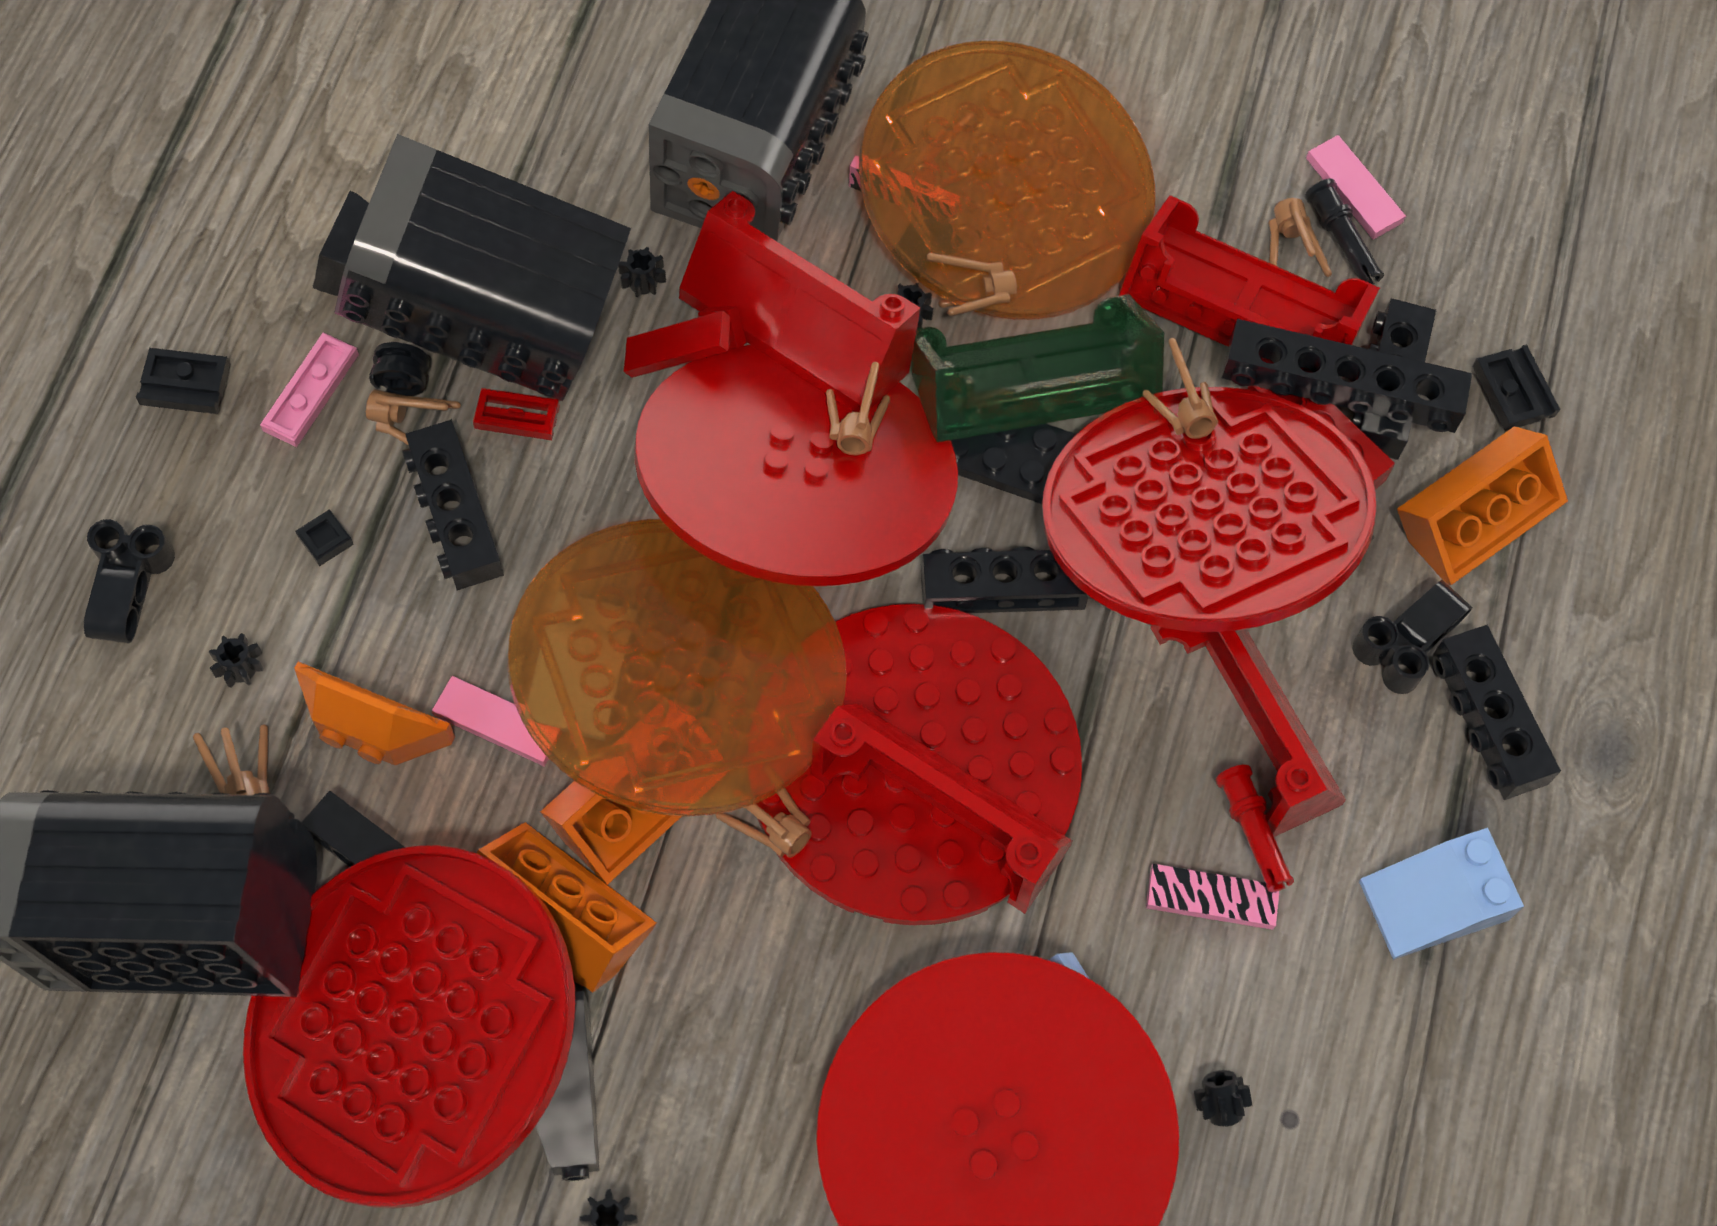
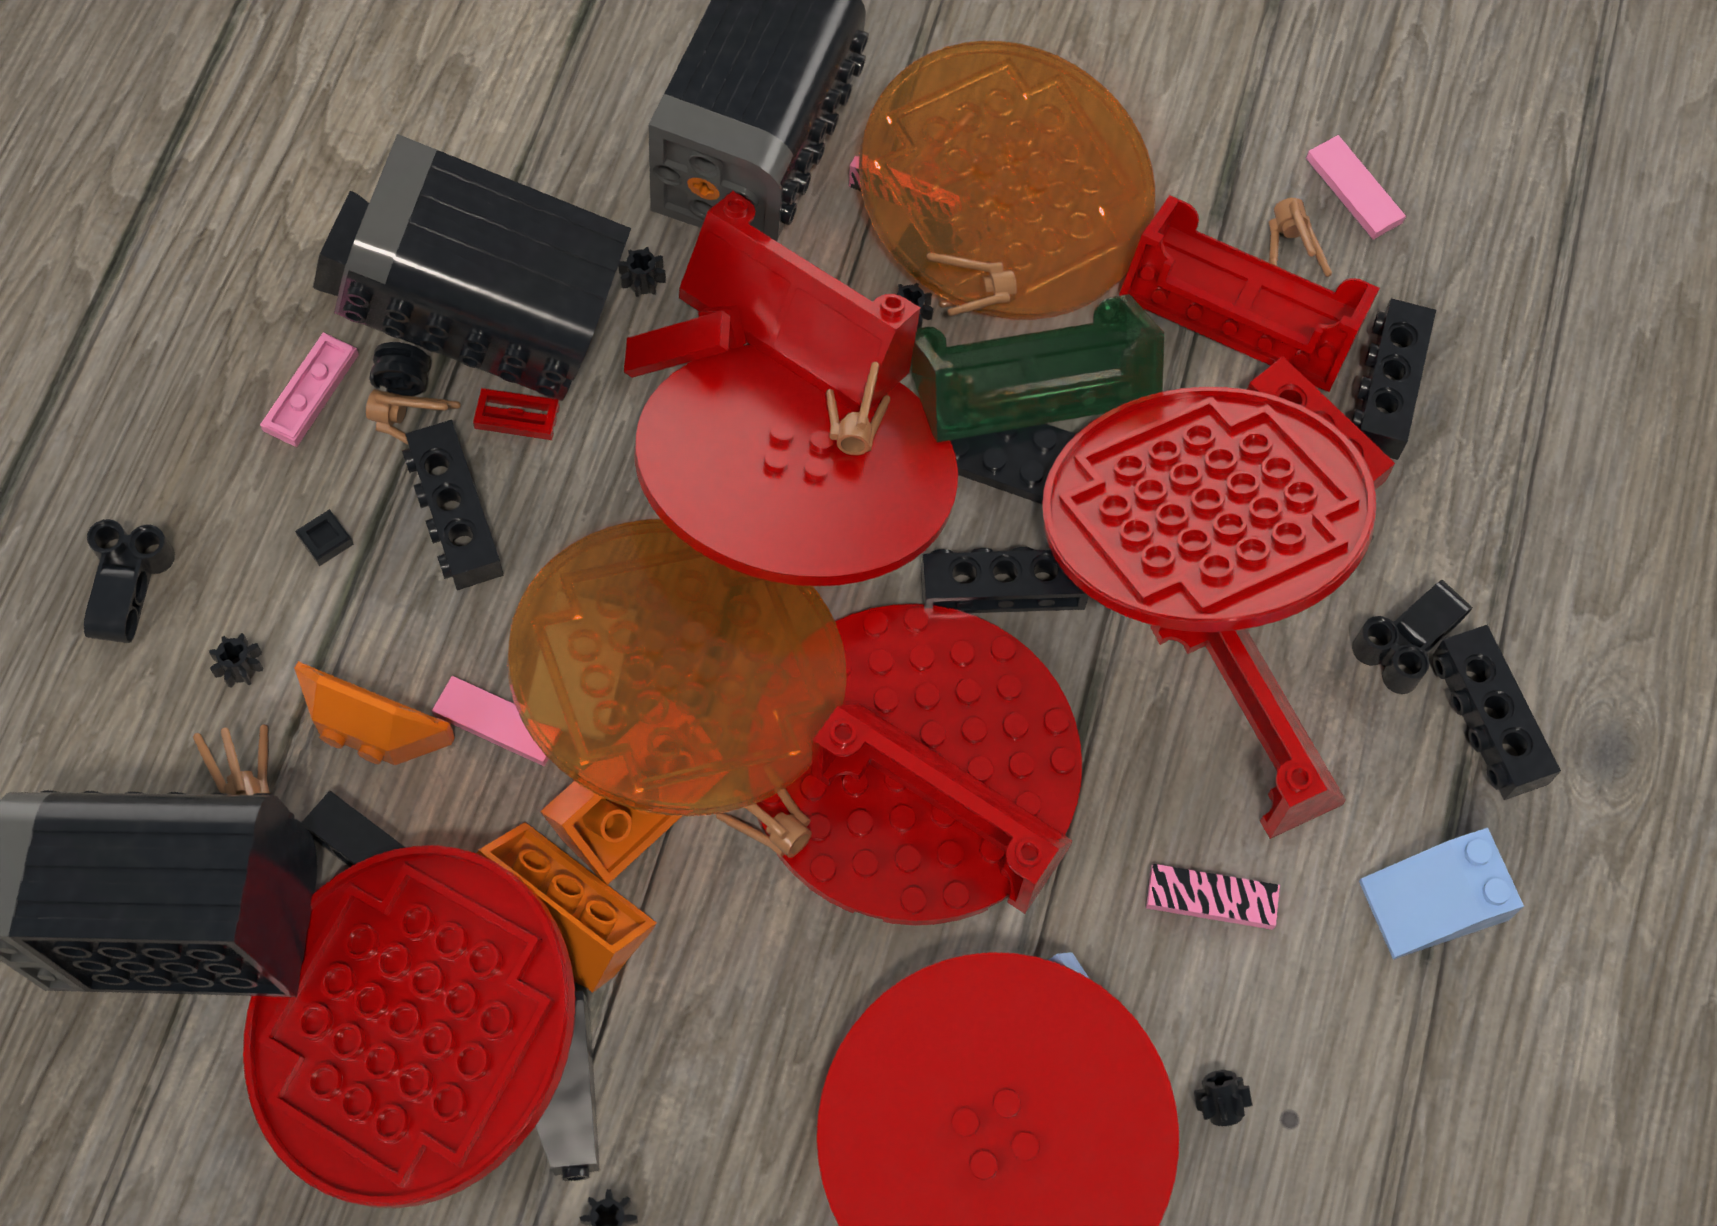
(183, 380): black plate -> none
(1194, 414): medium nougat plant -> none
(1249, 811): red pin -> none
(1337, 219): black pin -> none
(1366, 369): black brick -> none
(1484, 503): orange slope -> none
(1515, 387): black plate -> none

